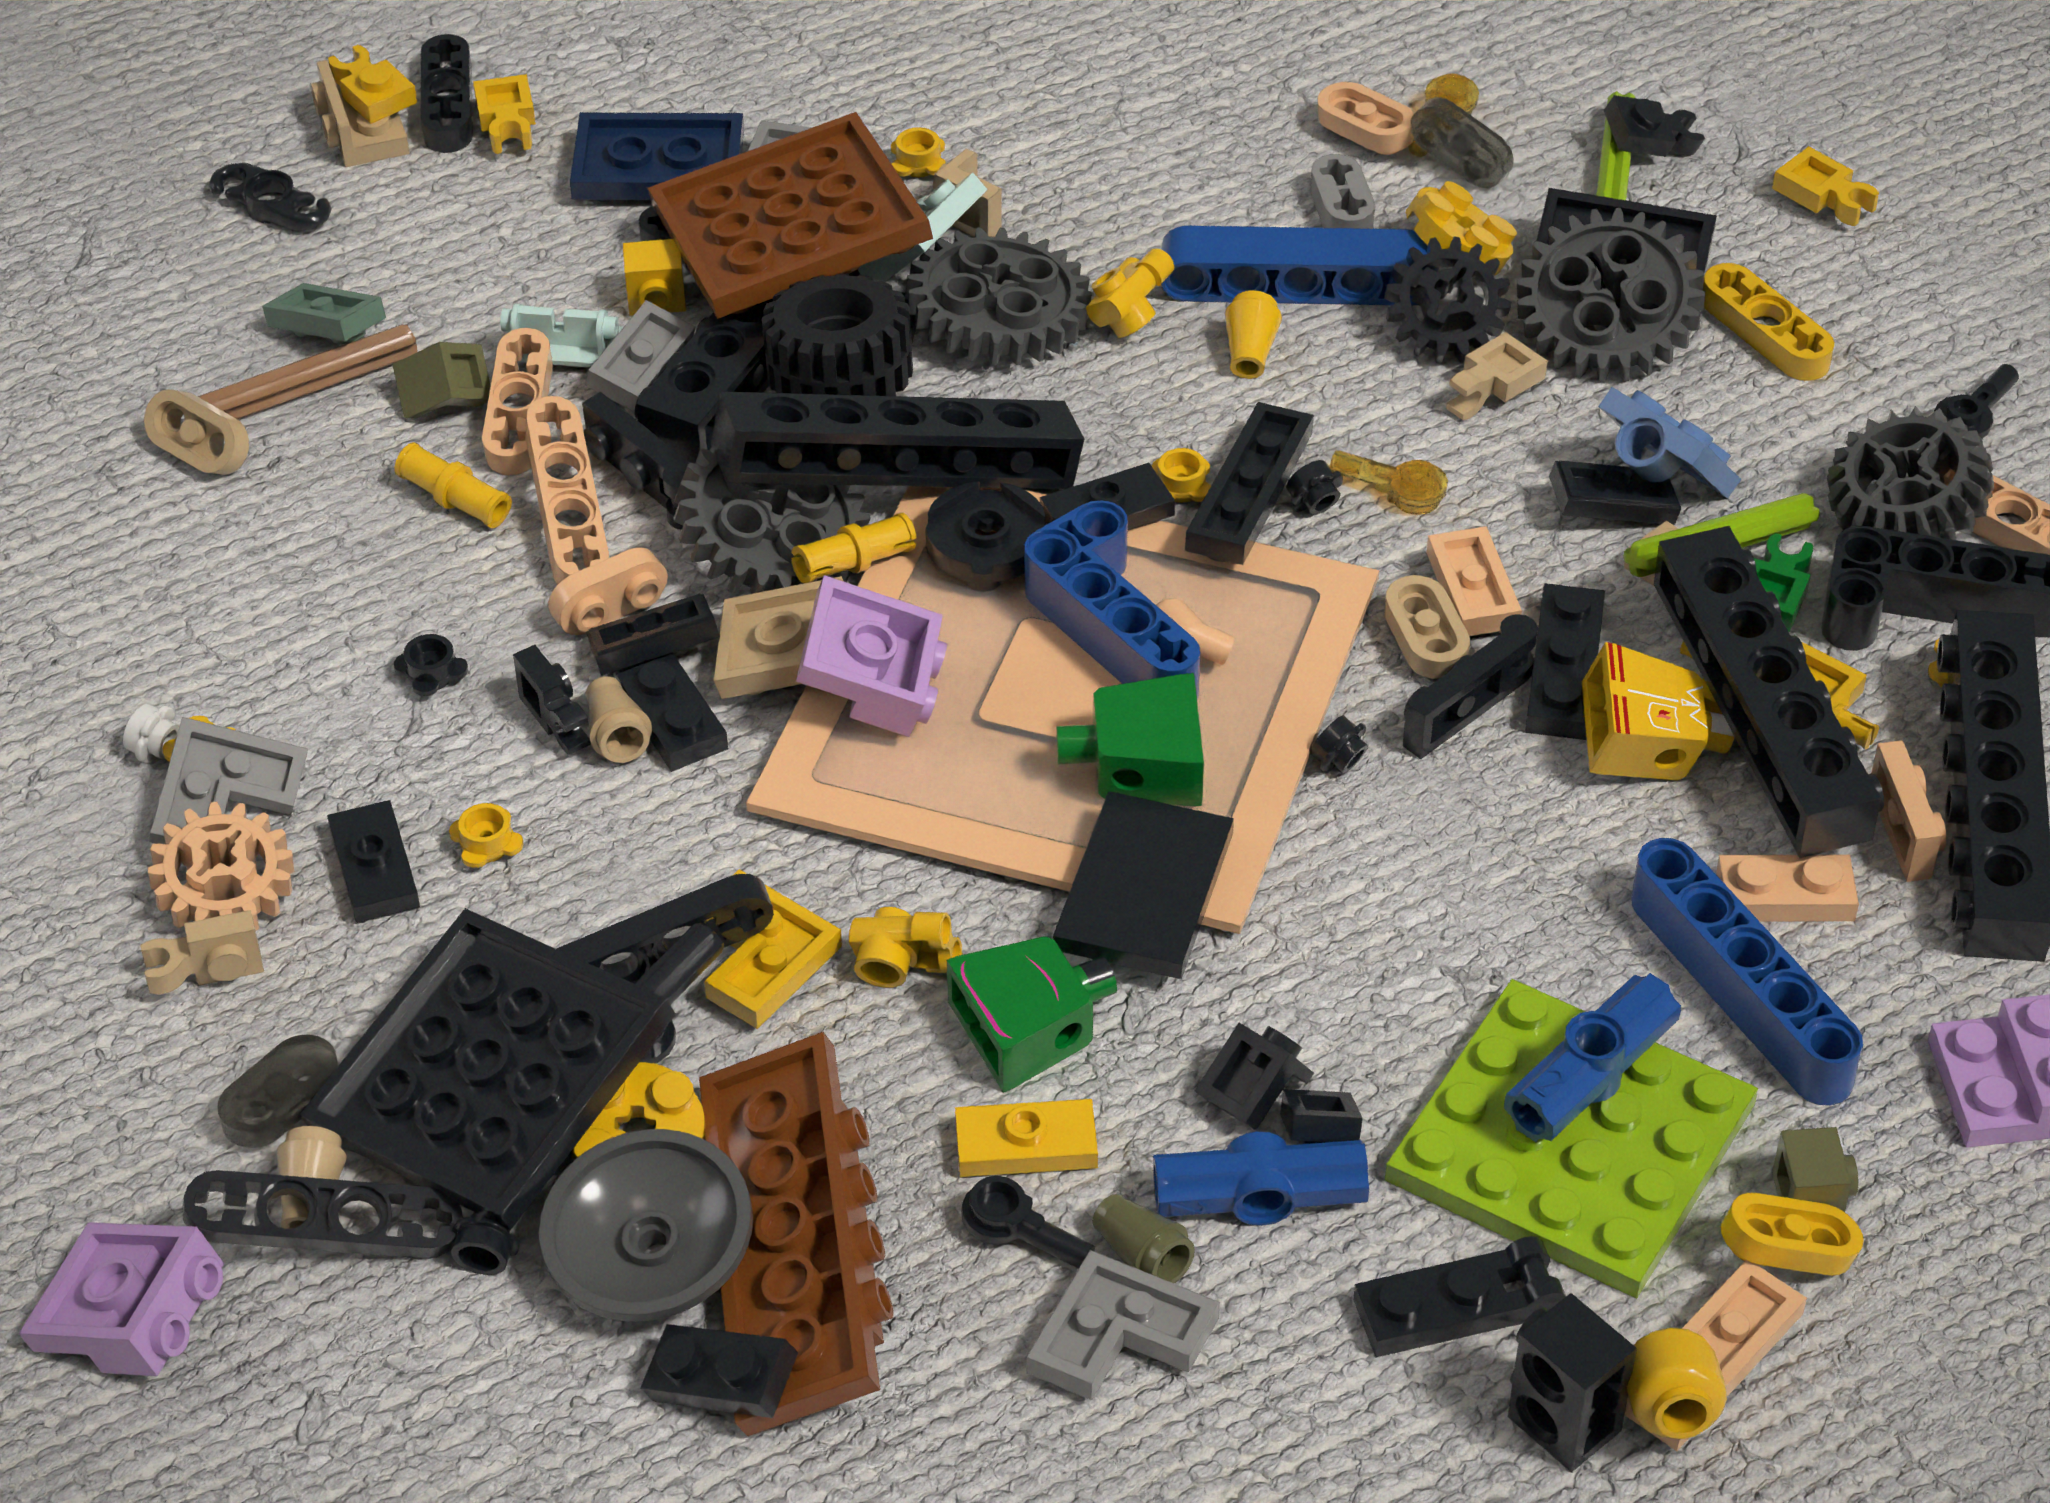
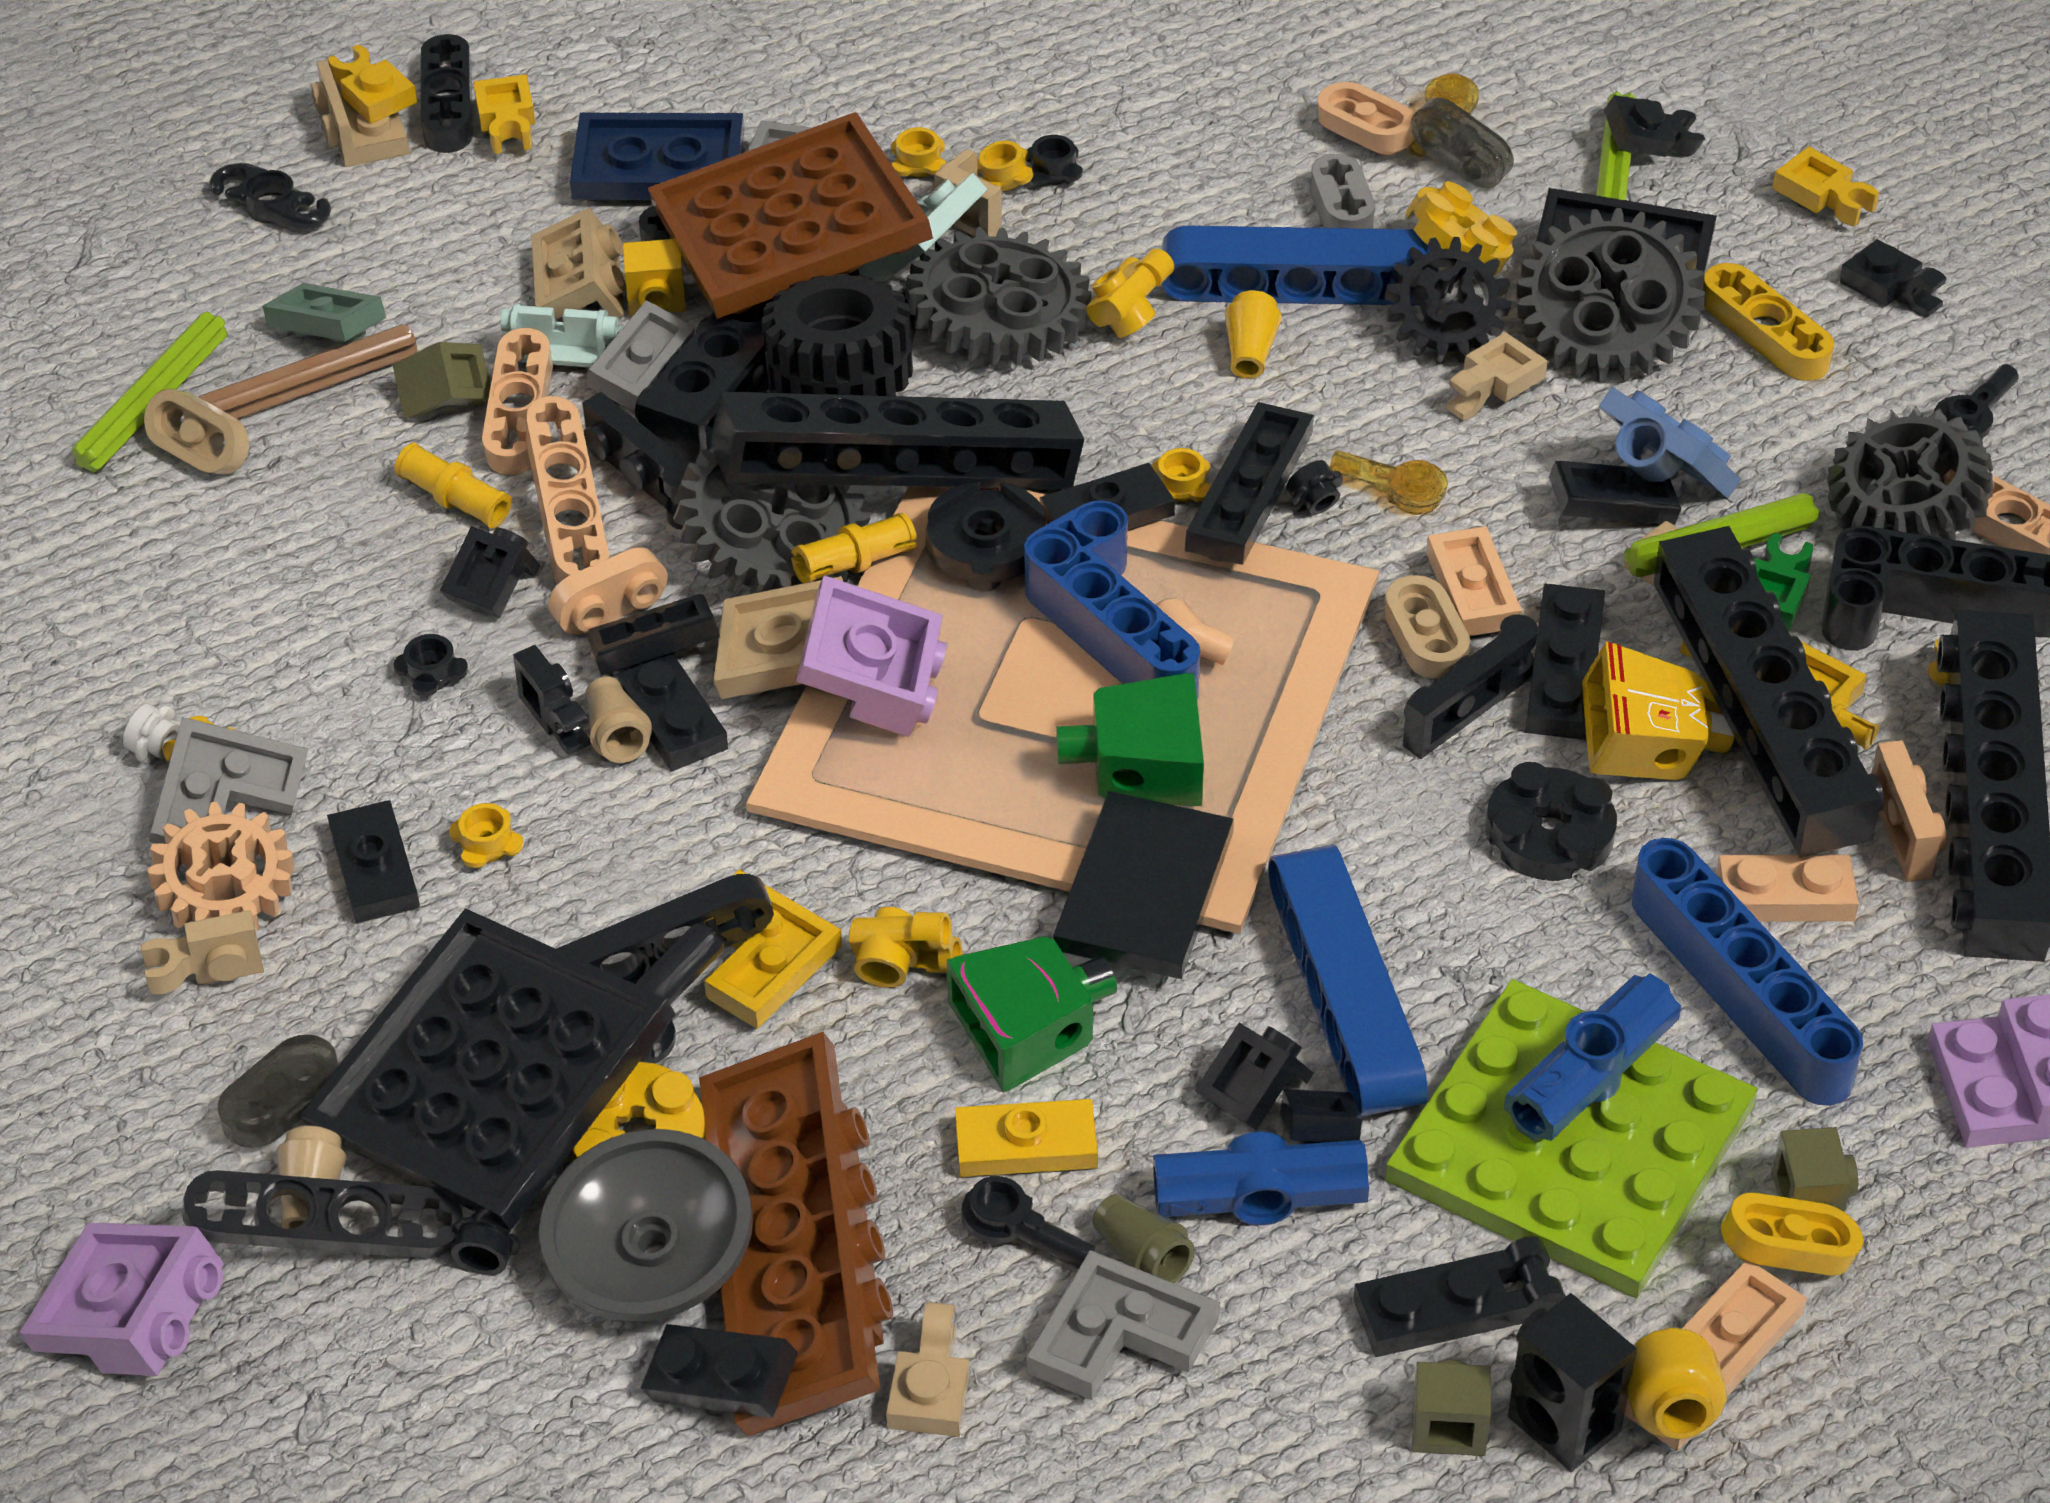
(165, 373): none -> lime axle
(488, 570): none -> black bracket
(578, 265): none -> tan bracket
(930, 1385): none -> tan plate
(1004, 165): none -> yellow plate
(1054, 160): none -> black plate
(1340, 745): black plate -> none
(1347, 980): none -> blue beam
(1451, 1408): none -> olive plate
(1557, 793): none -> black plate
(1889, 274): none -> black plate

